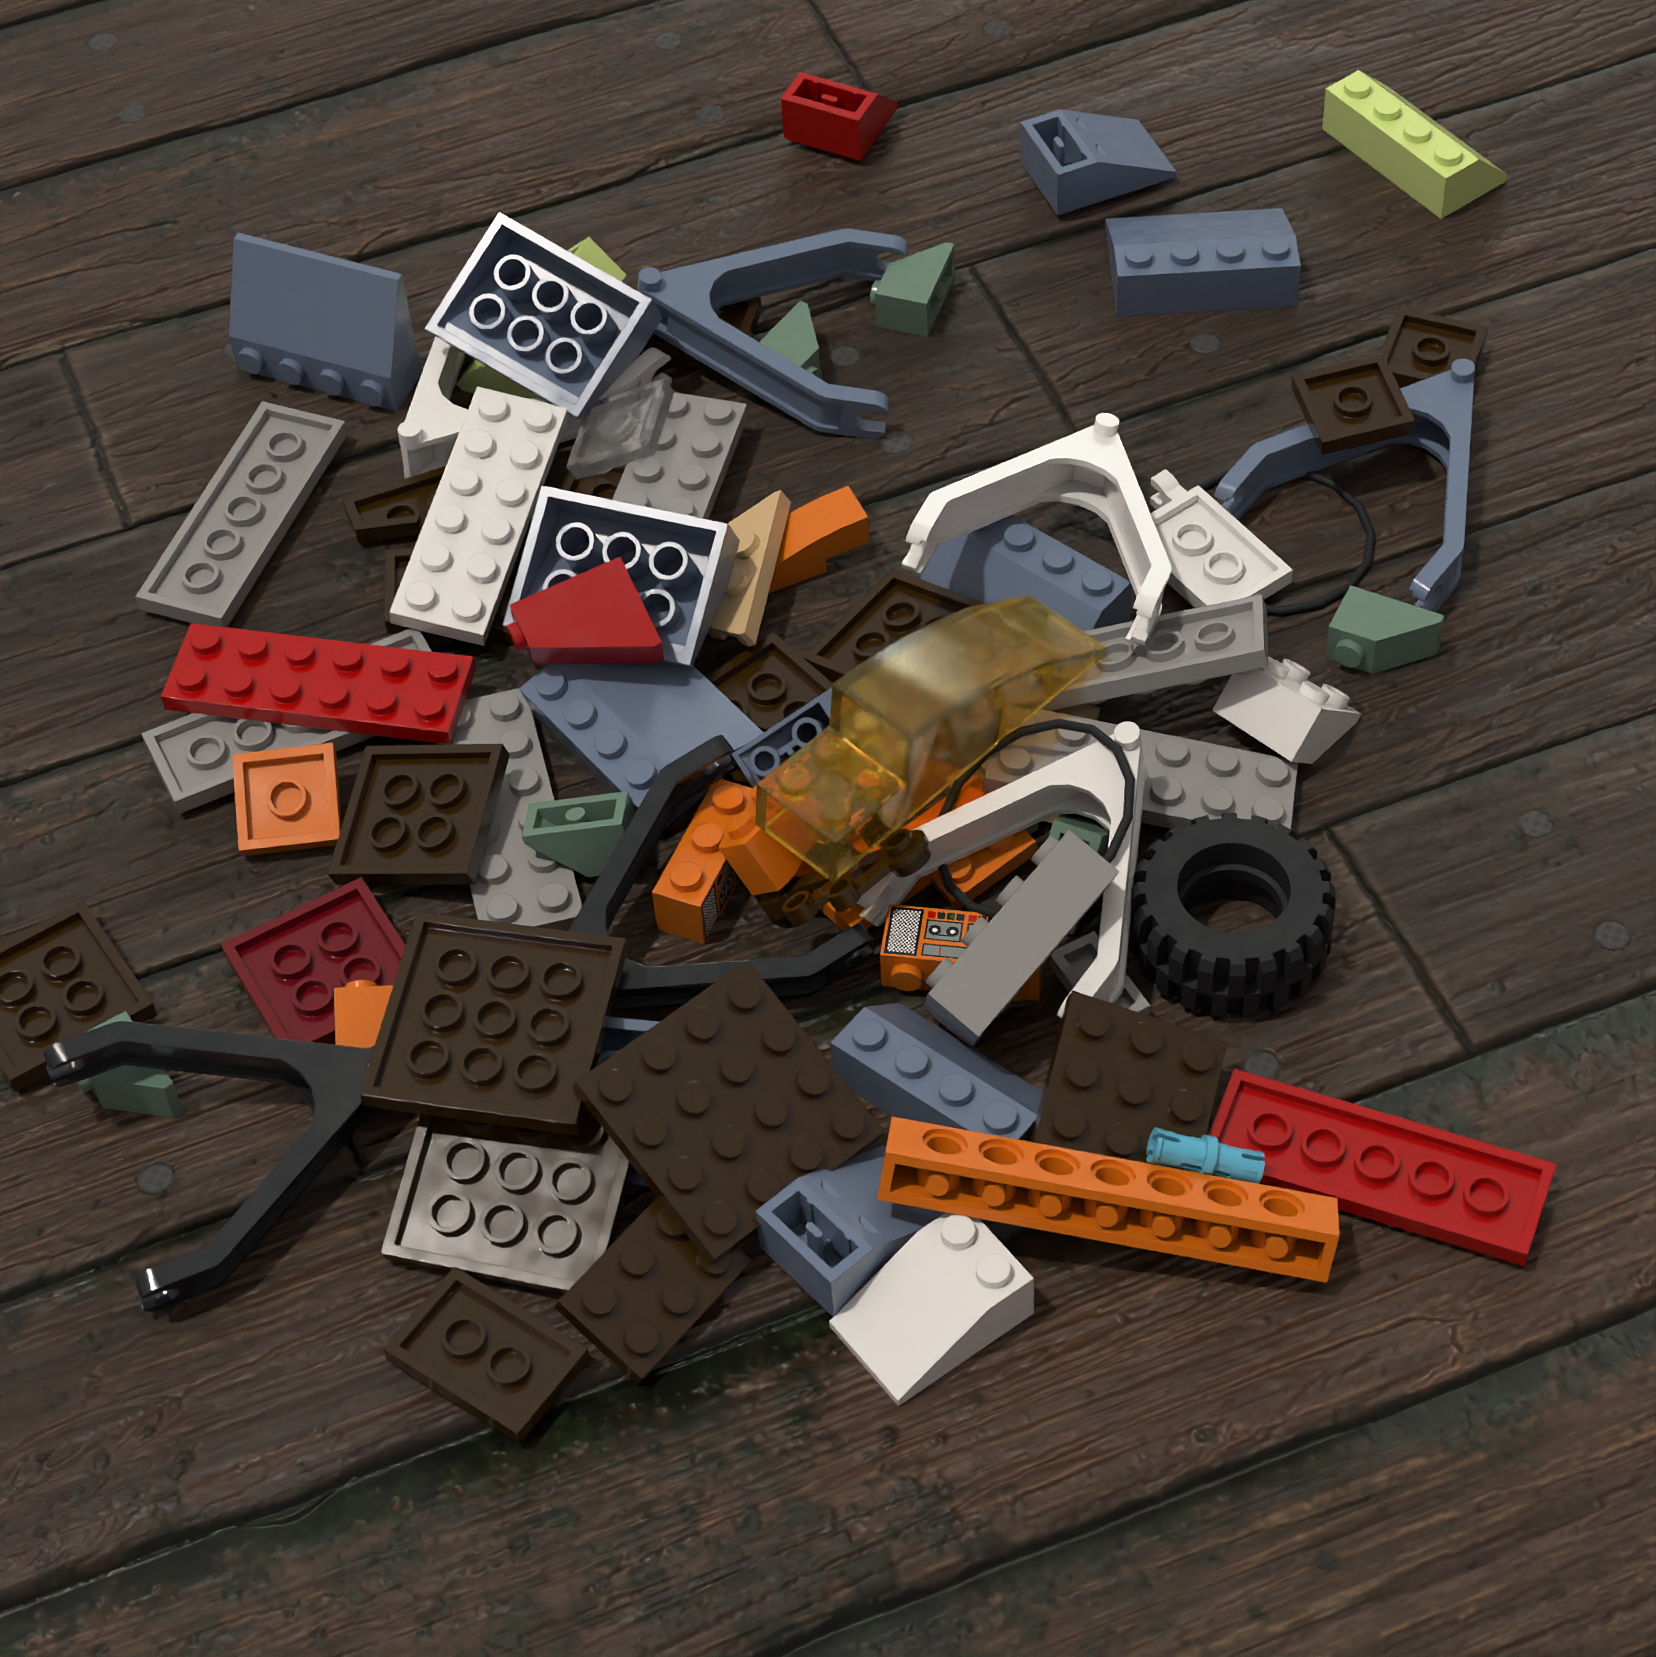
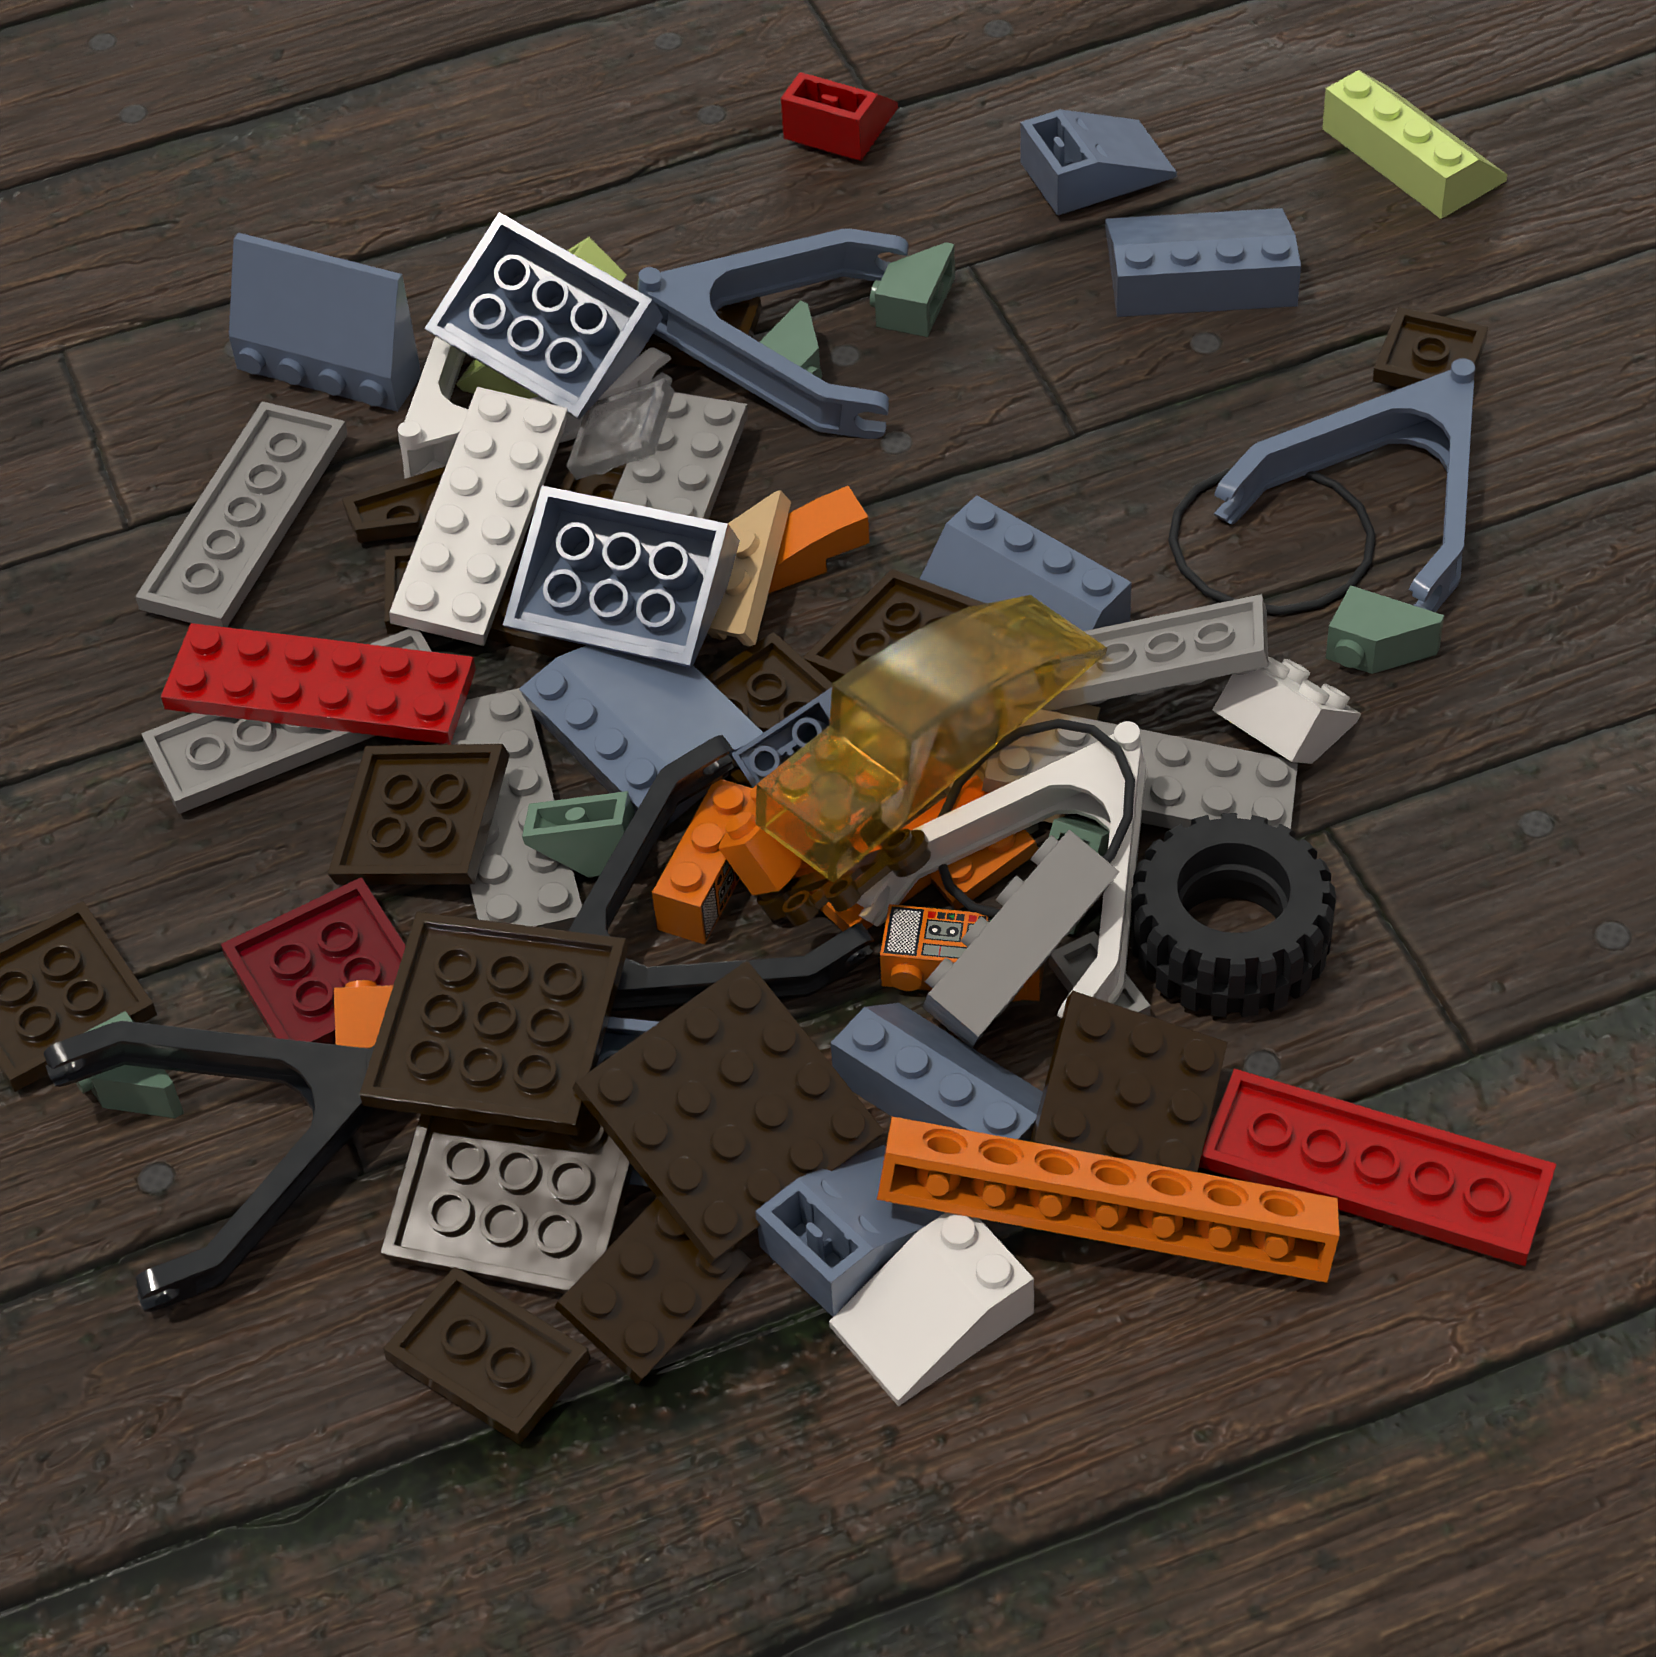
(287, 799): orange plate -> none
(586, 621): red slope -> none
(1077, 470): white piece -> none
(1204, 1156): medium azure pin -> none
(1210, 549): white tile -> none
(1352, 404): dark brown plate -> none

